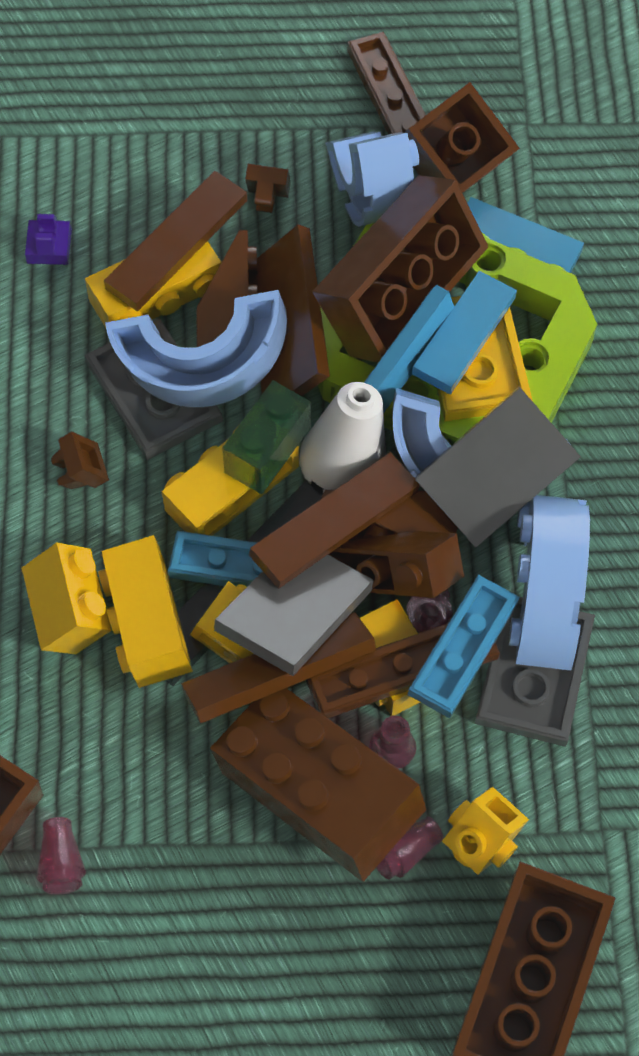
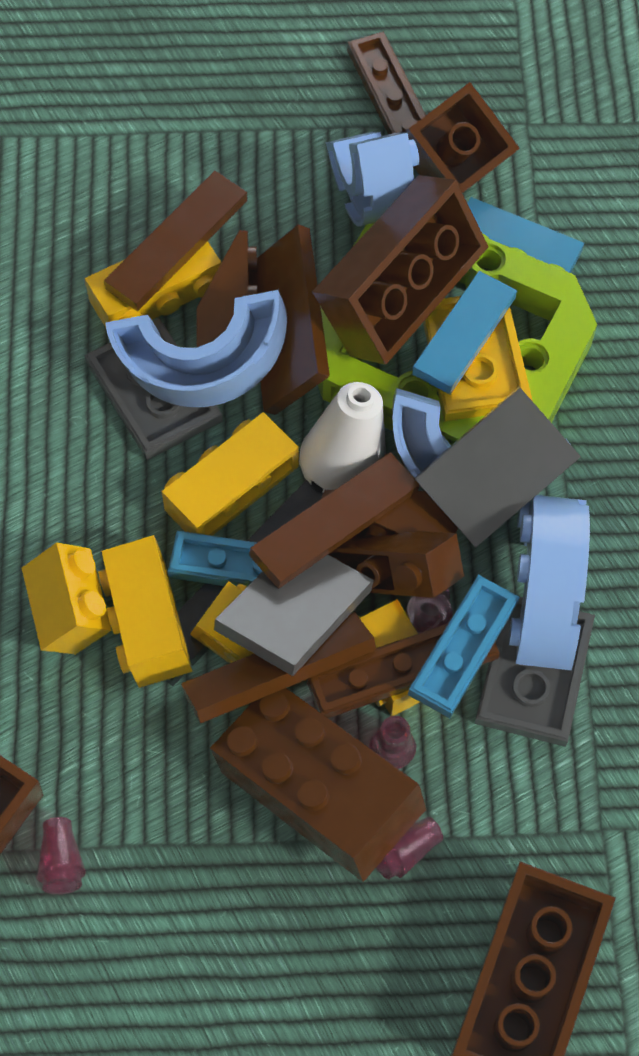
(48, 240): dark purple tile -> none
(82, 461): reddish brown tile -> none
(267, 184): reddish brown tile -> none
(267, 437): clear green brick -> none
(399, 359): dark azure tile -> none
(484, 831): yellow brick -> none

